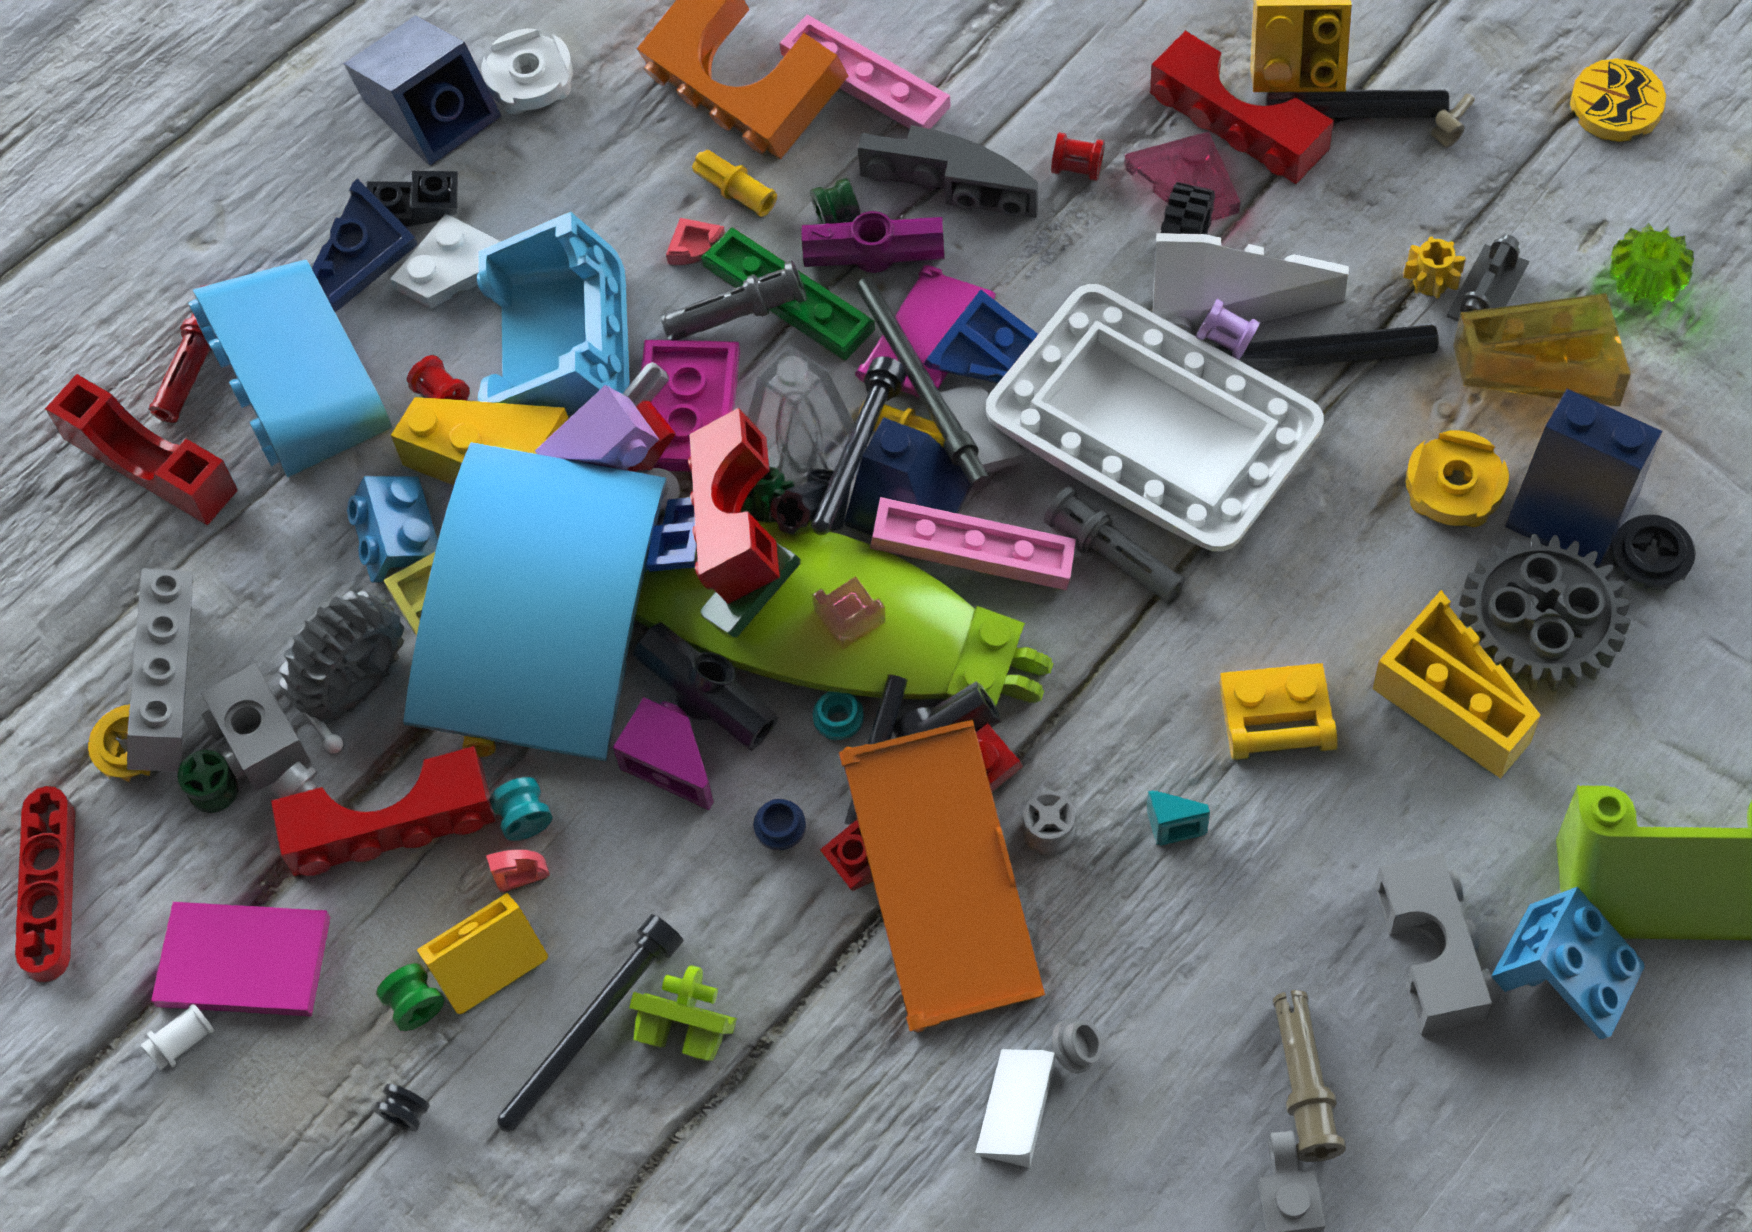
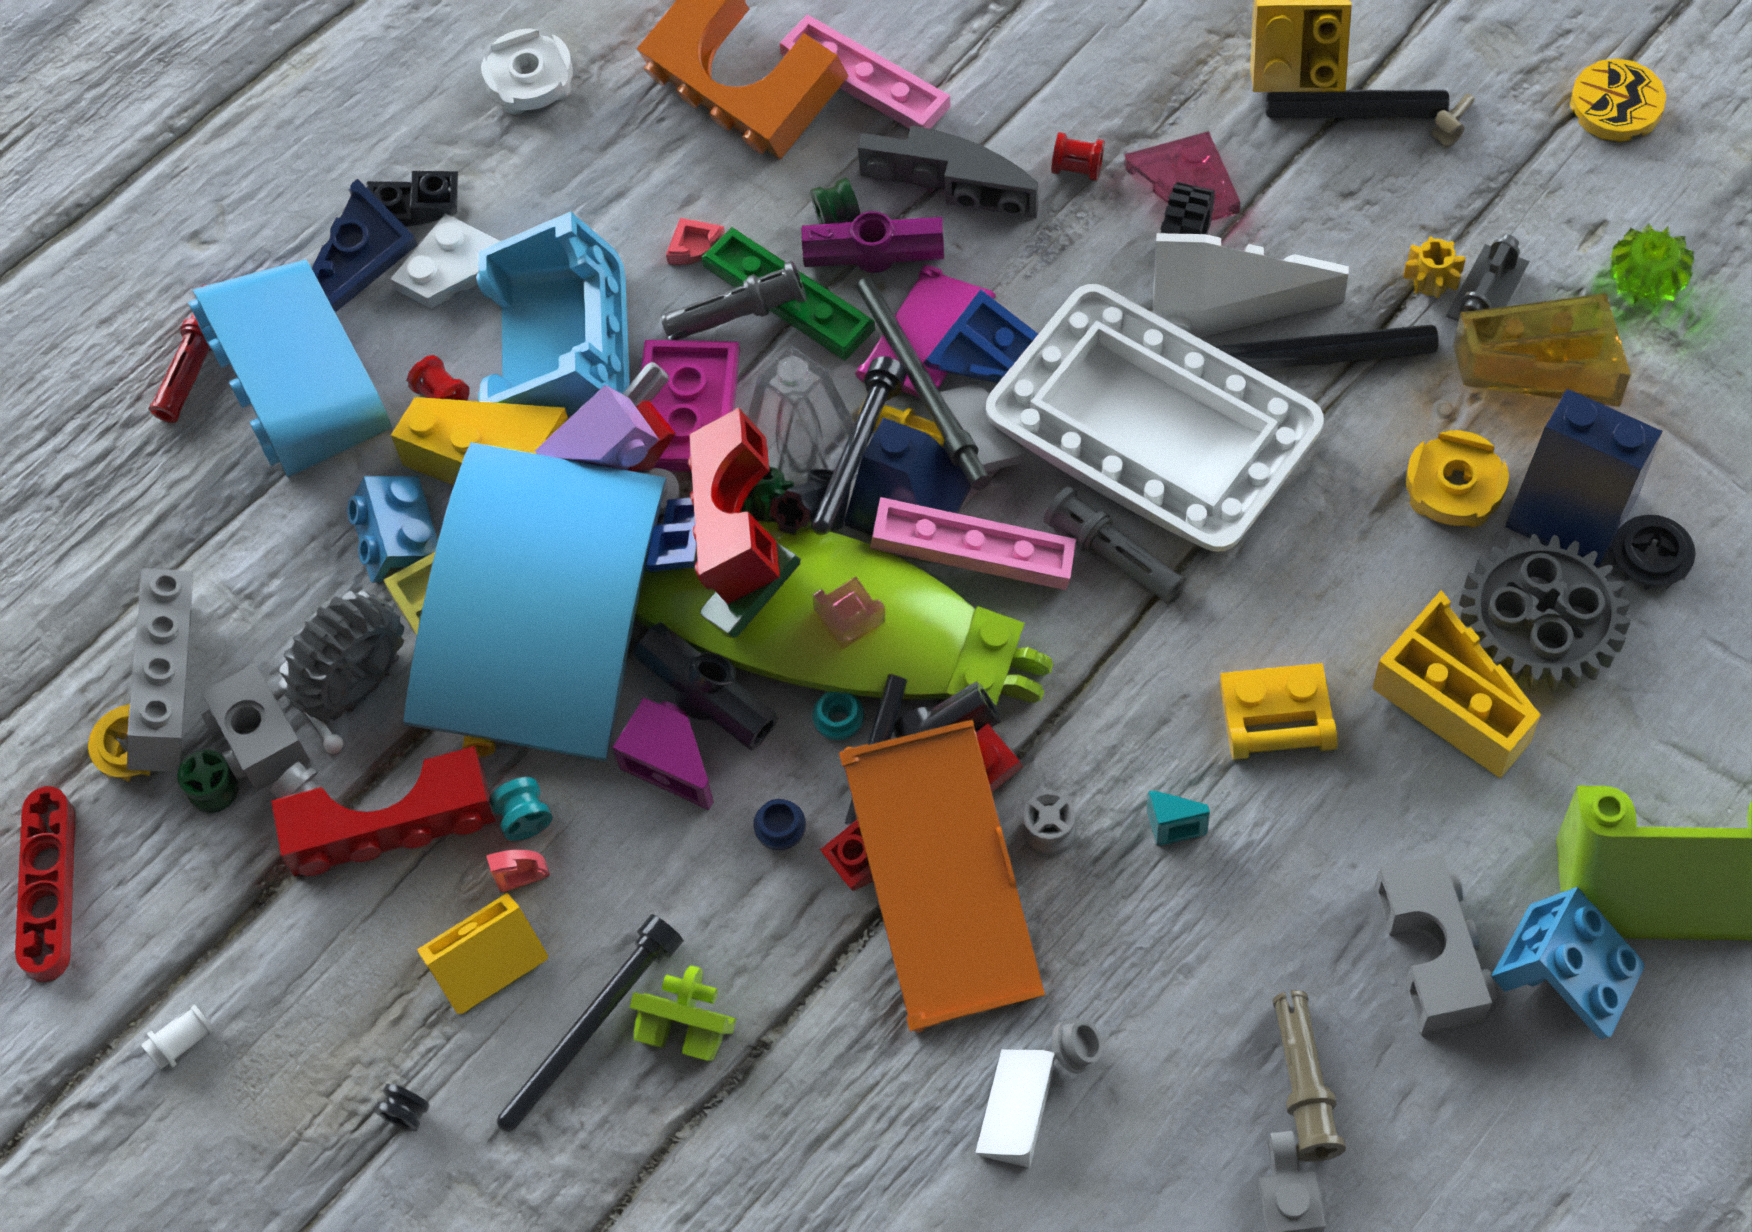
(107, 431): red arch -> none
(241, 959): dark pink tile -> none
(410, 997): green wheel -> none
(424, 87): dark blue slope -> none
(734, 182): yellow axle -> none
(1227, 329): lavender bush -> none
(1281, 136): red arch -> none

